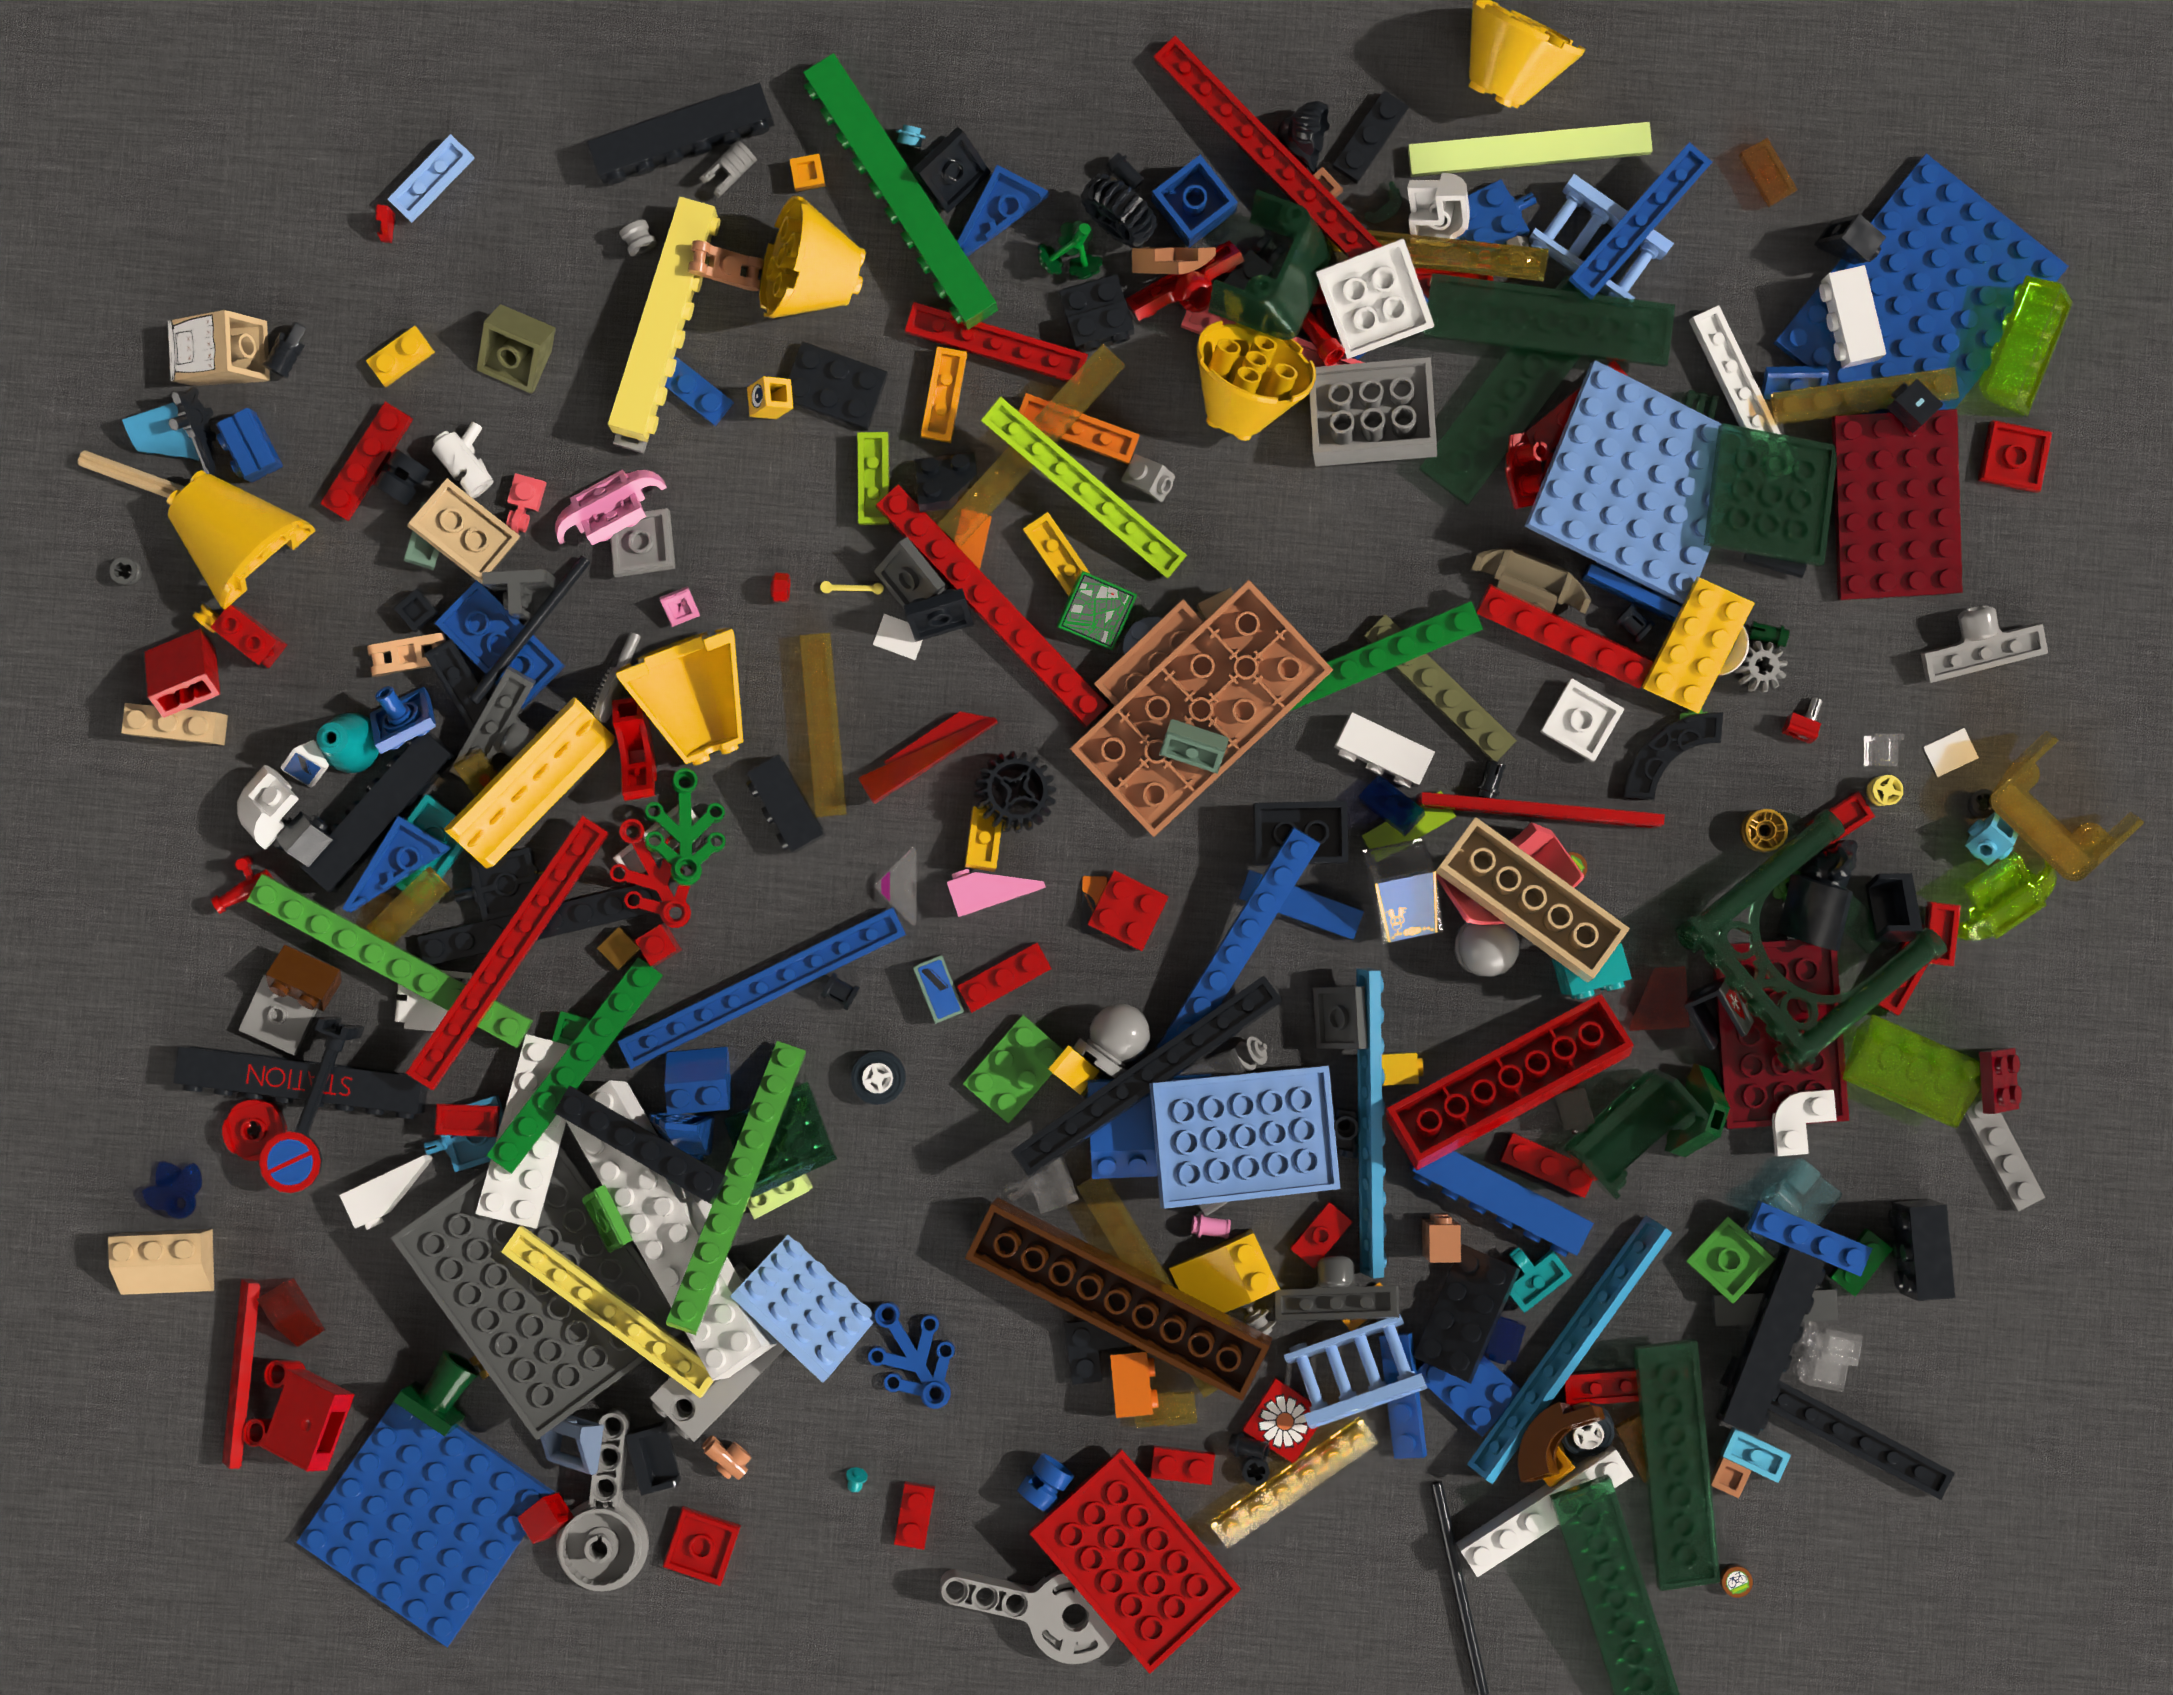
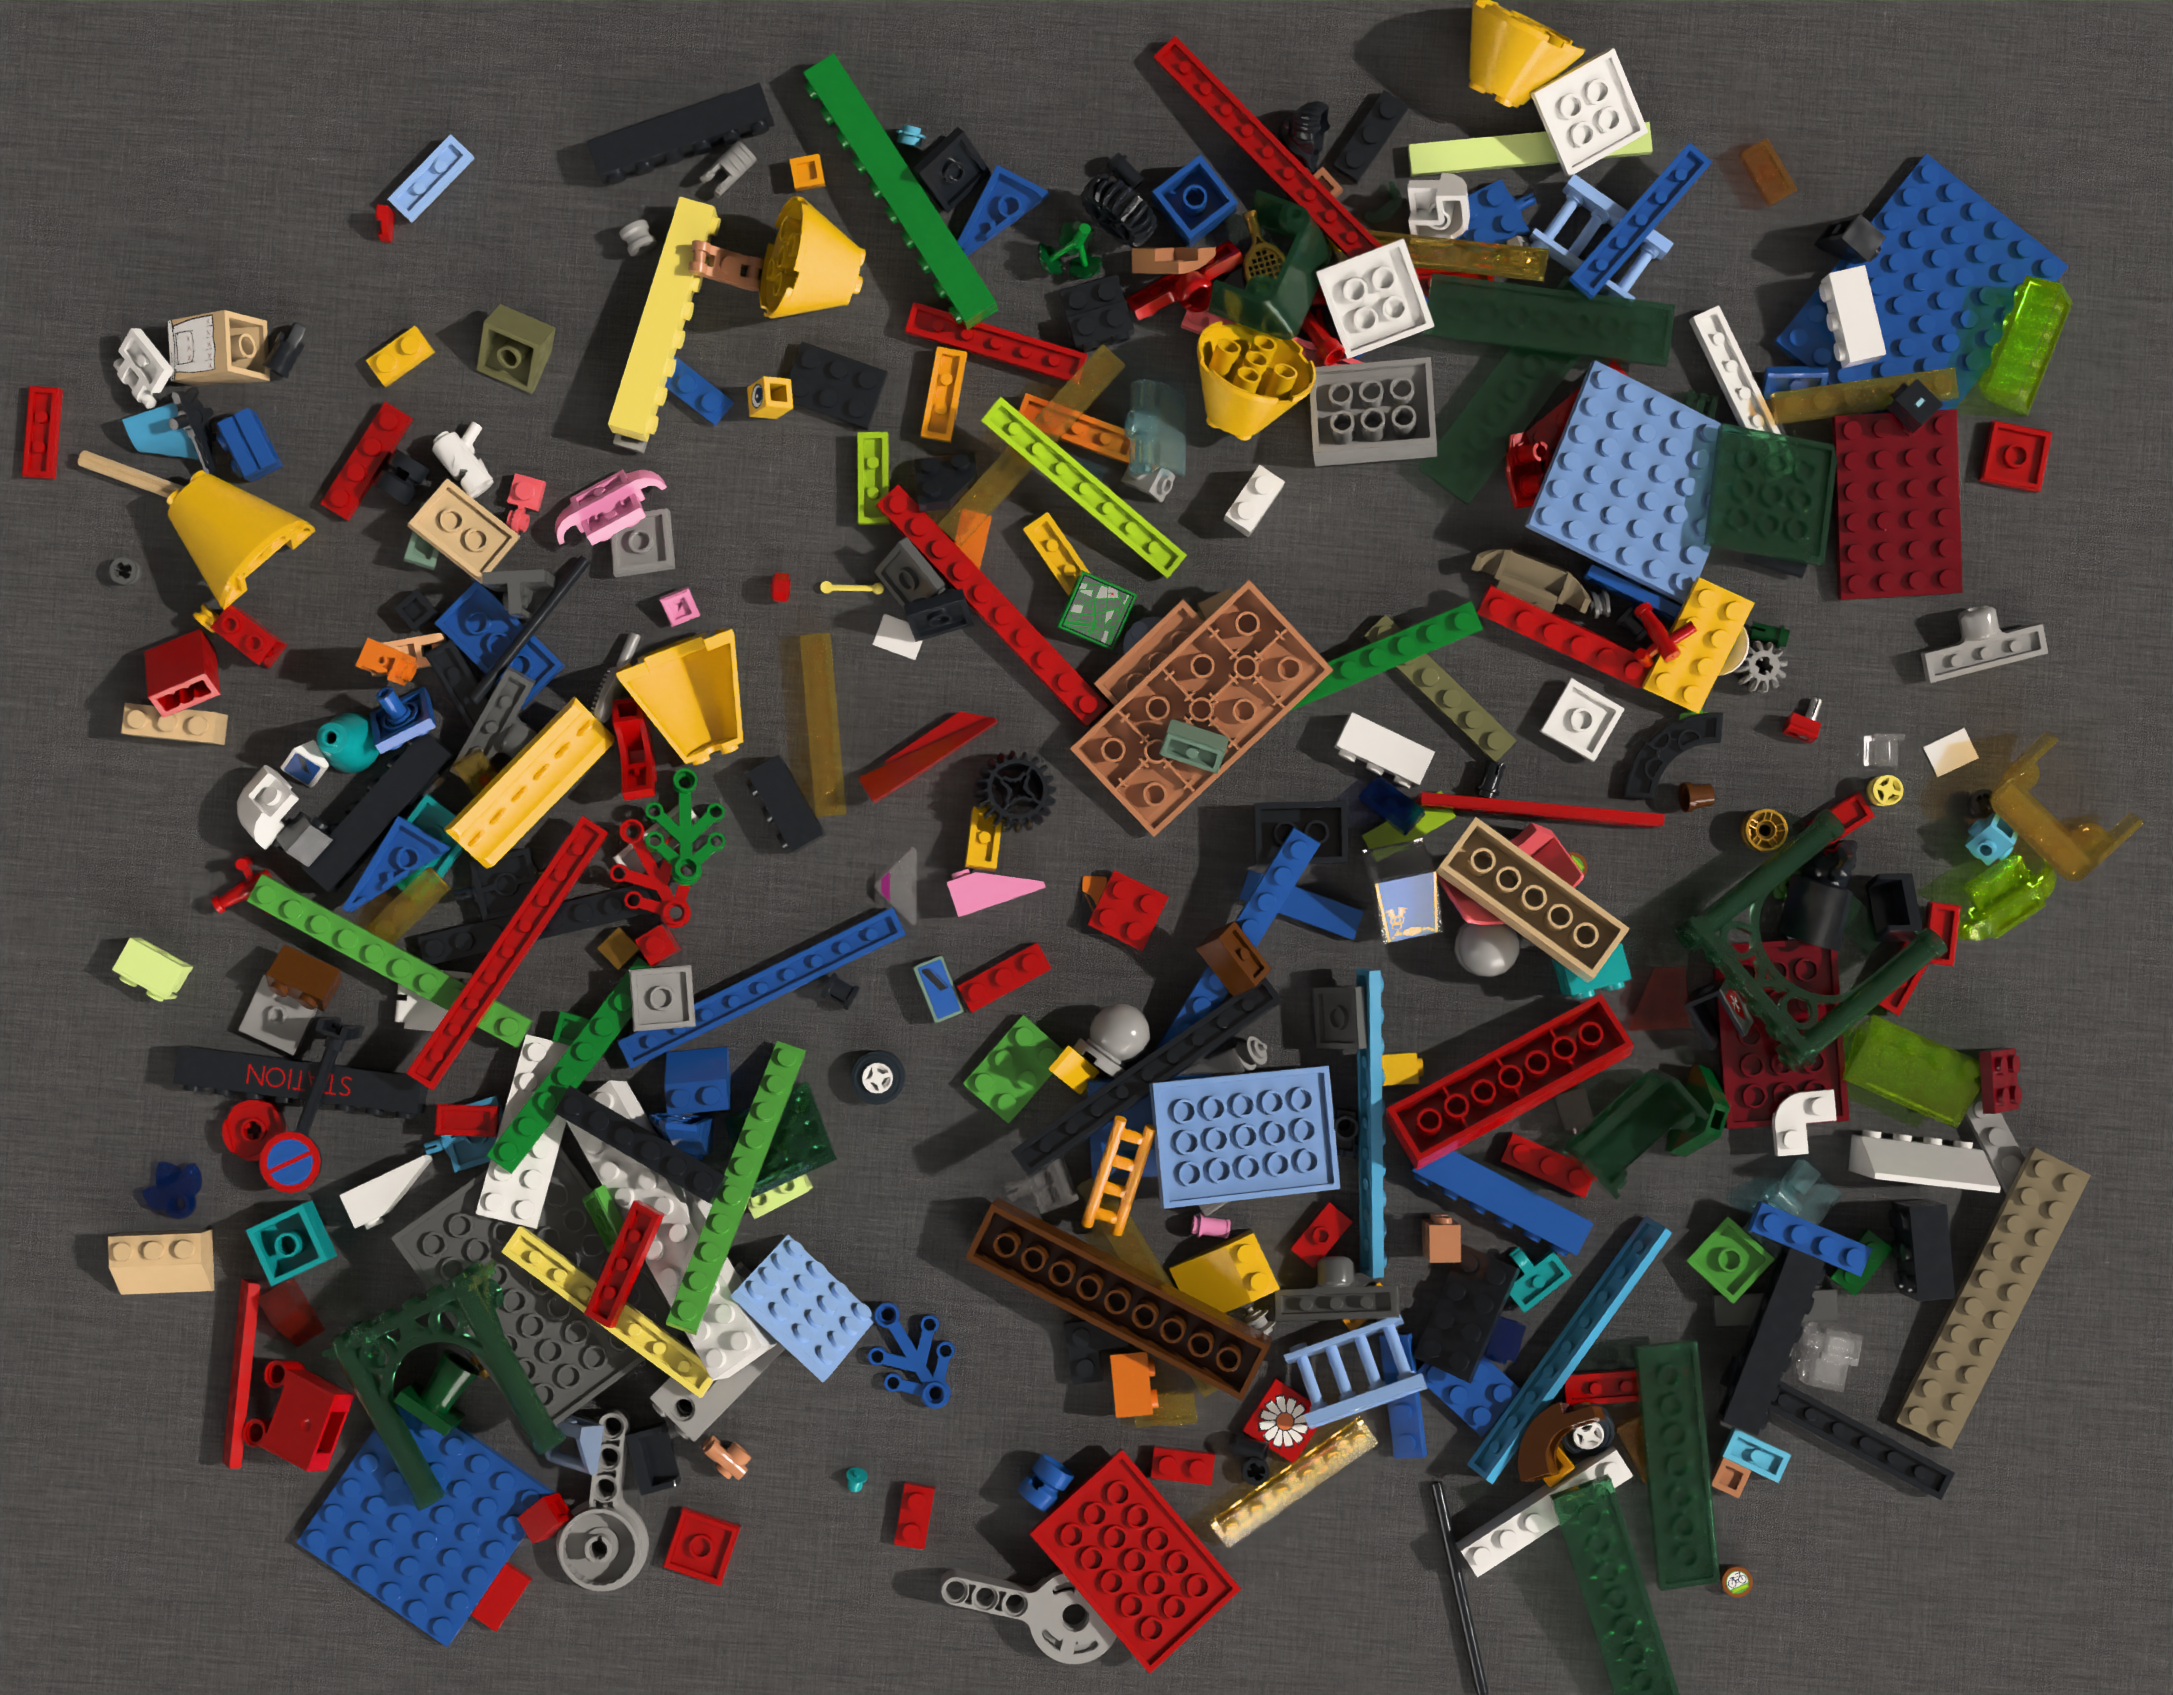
(42, 432): none -> red tile
(145, 362): none -> white plate
(152, 969): none -> yellowish green hinge
(291, 1243): none -> teal brick
(363, 1356): none -> clear green arch
(384, 659): none -> orange hinge
(501, 1596): none -> red tile
(624, 1263): none -> red plate
(662, 998): none -> light grey plate
(1109, 1160): none -> light orange bar
(1156, 428): none -> clear light blue panel
(1233, 958): none -> reddish brown panel
(1254, 231): none -> pearl gold piece
(1254, 501): none -> white brick
(1589, 112): none -> white plate
(1600, 604): none -> dark grey bush
(1662, 640): none -> red piece
(1695, 796): none -> reddish brown piece
(1921, 1162): none -> white slope
(1991, 1297): none -> dark tan plate

